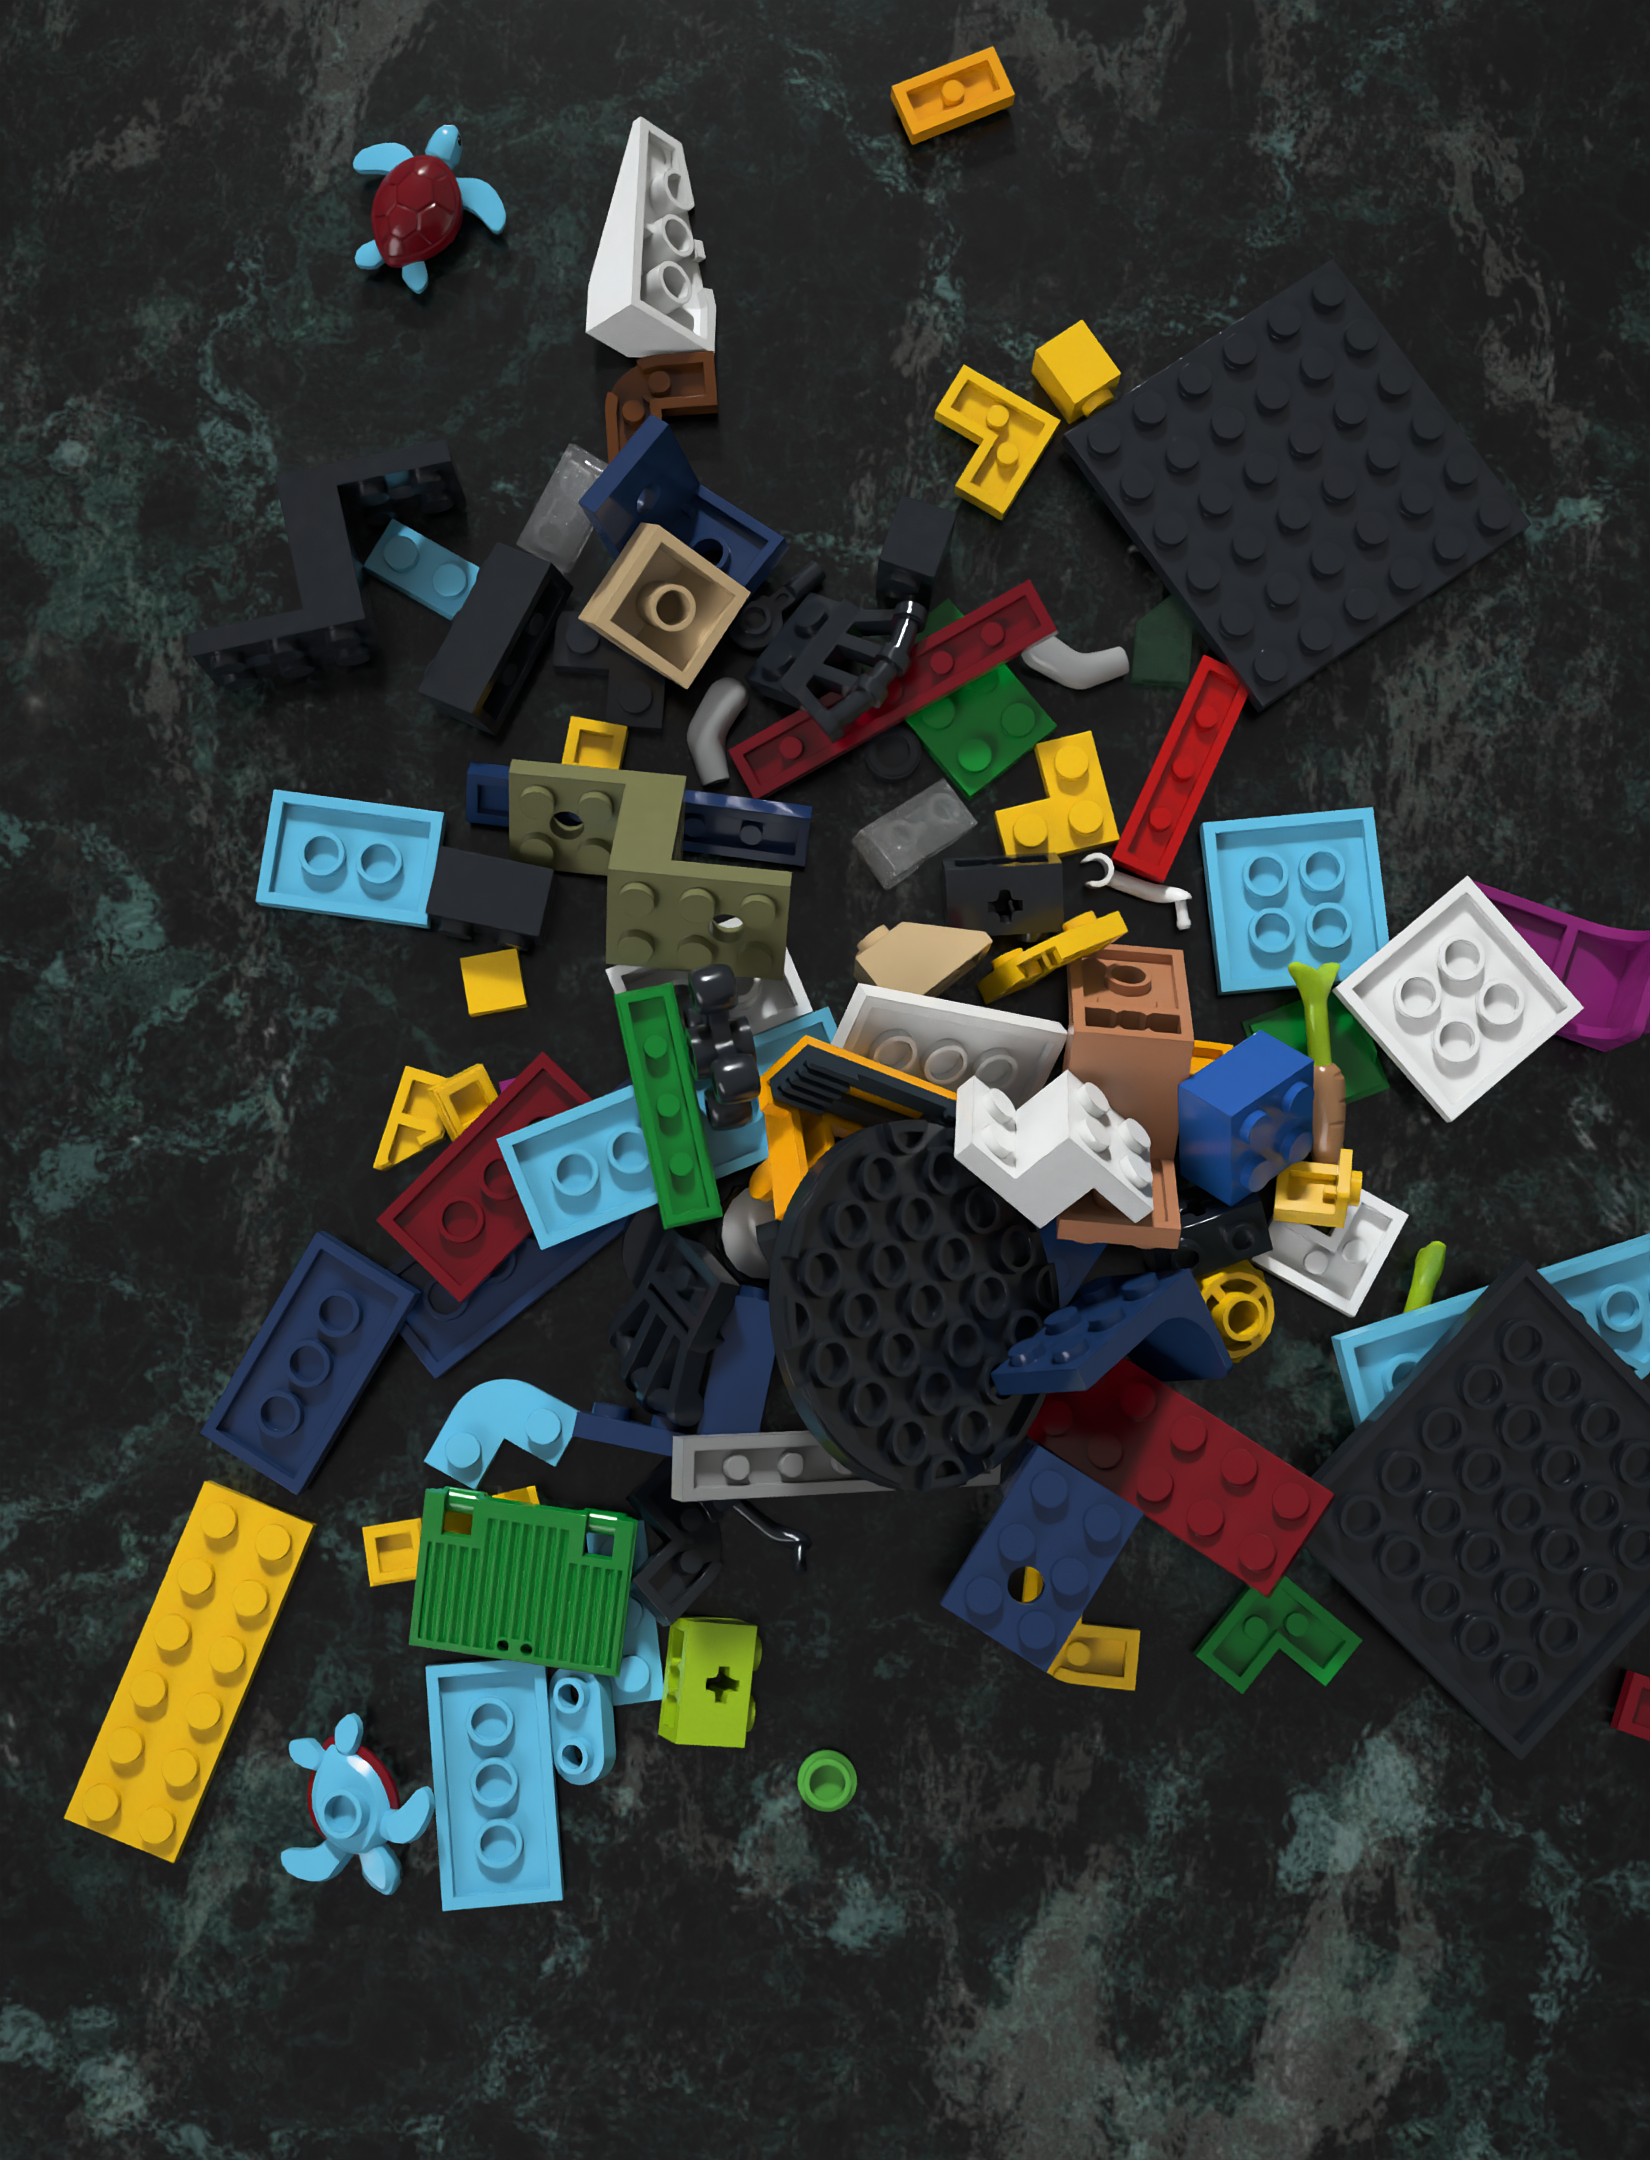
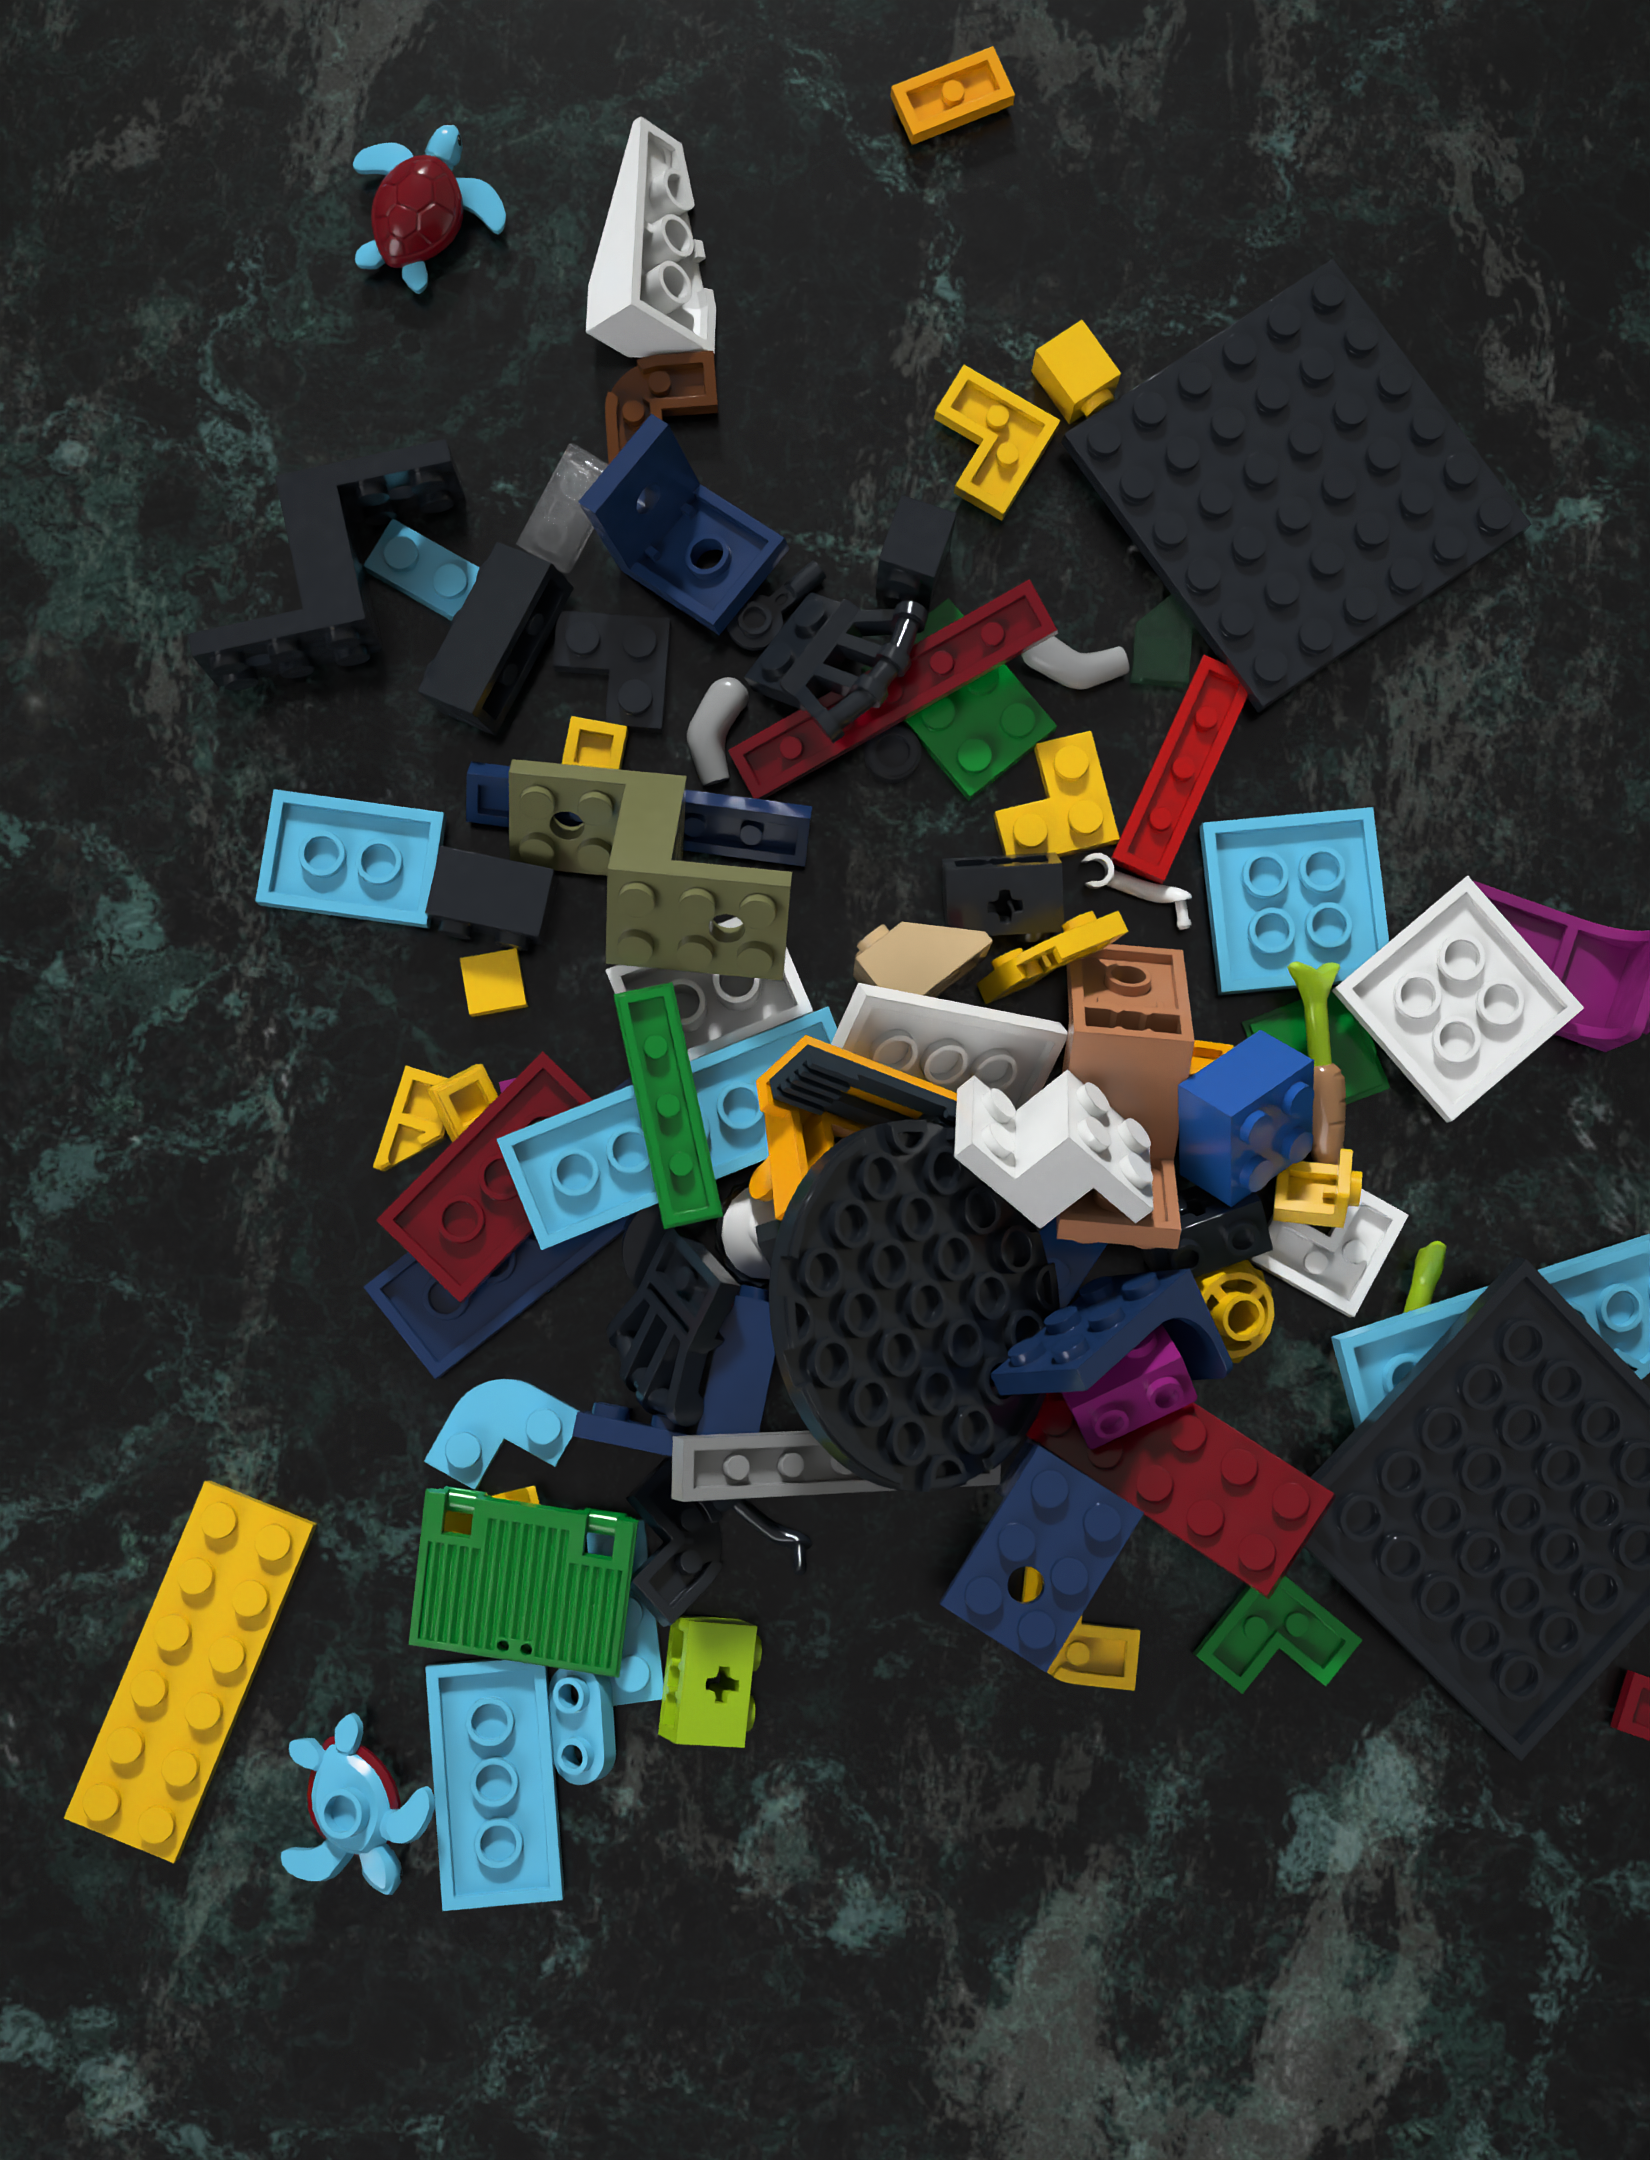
(310, 1362): dark blue plate -> none
(392, 1551): yellow tile -> none
(664, 604): tan slope -> none
(720, 1047): black gear -> none
(827, 1780): bright green plate -> none
(913, 833): clear plate -> none
(1134, 1391): none -> magenta bracket

